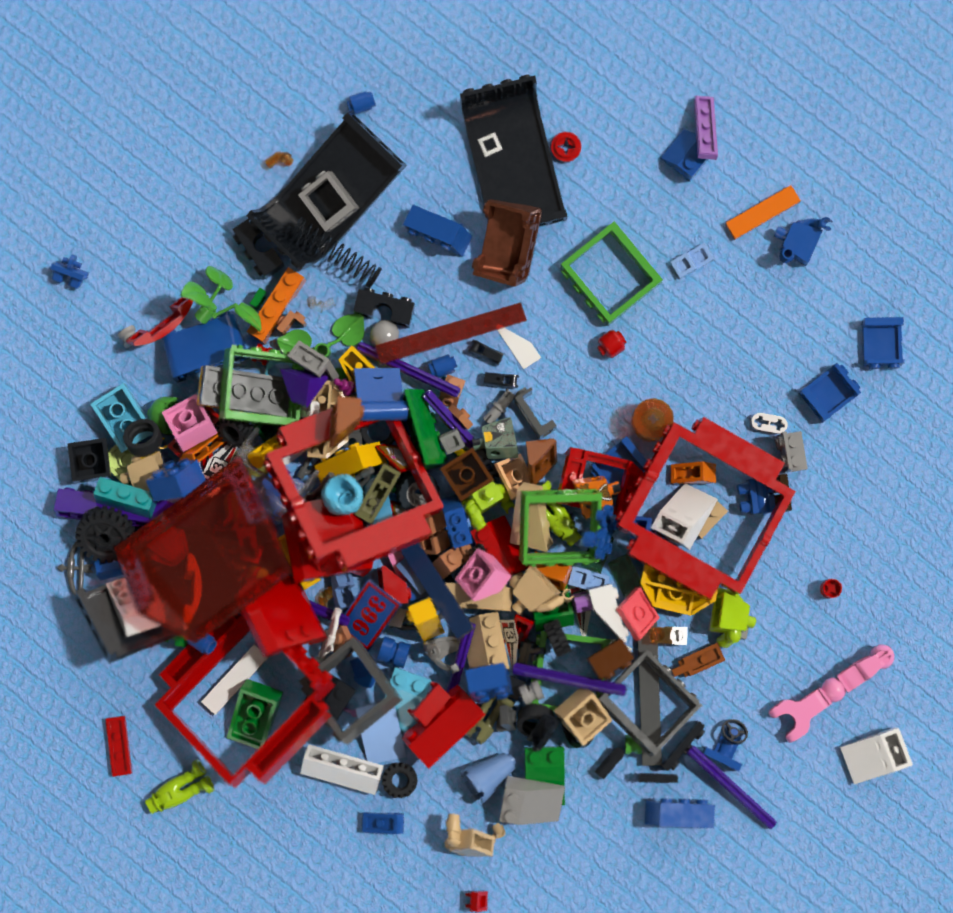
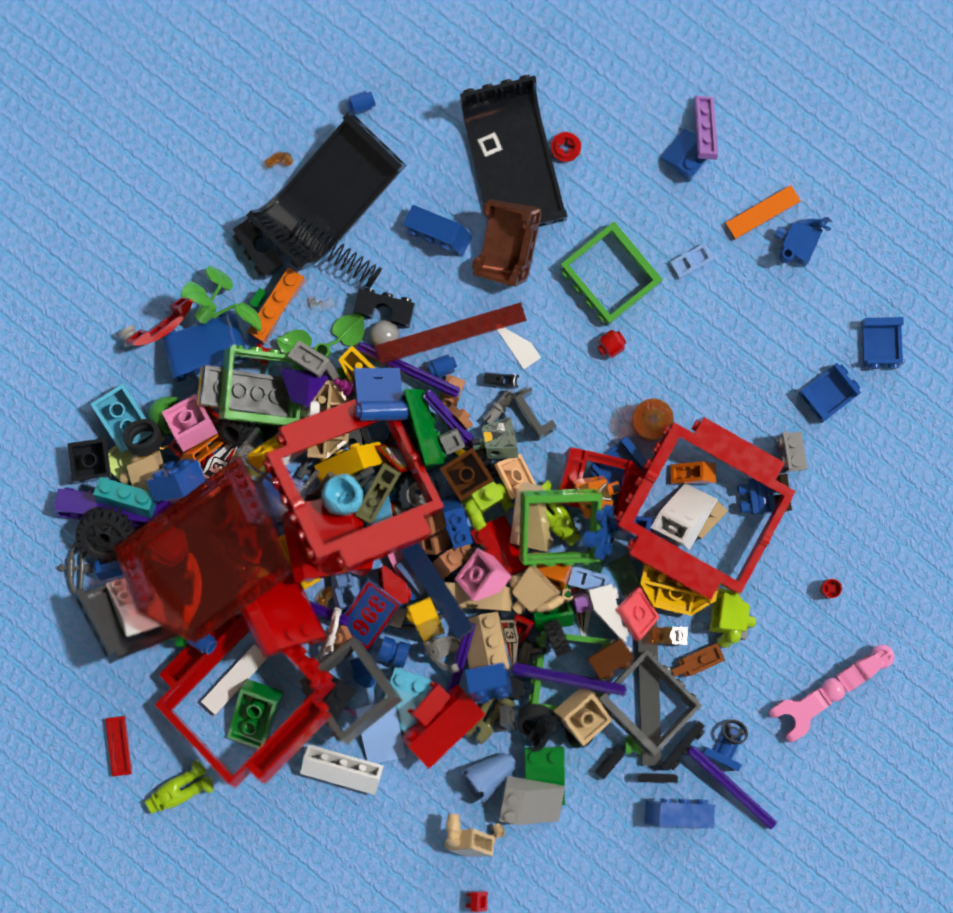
(61, 269): blue hips -> none
(285, 323): nougat bracket -> none
(341, 215): light grey window -> none
(344, 418): dark orange slope -> none
(383, 823): blue plate -> none
(399, 768): black tyre -> none
(489, 353): black bar -> none
(531, 692): light grey wheel -> none
(540, 458): dark orange slope -> none
(767, 427): white beam -> none
(876, 755): white slope -> none

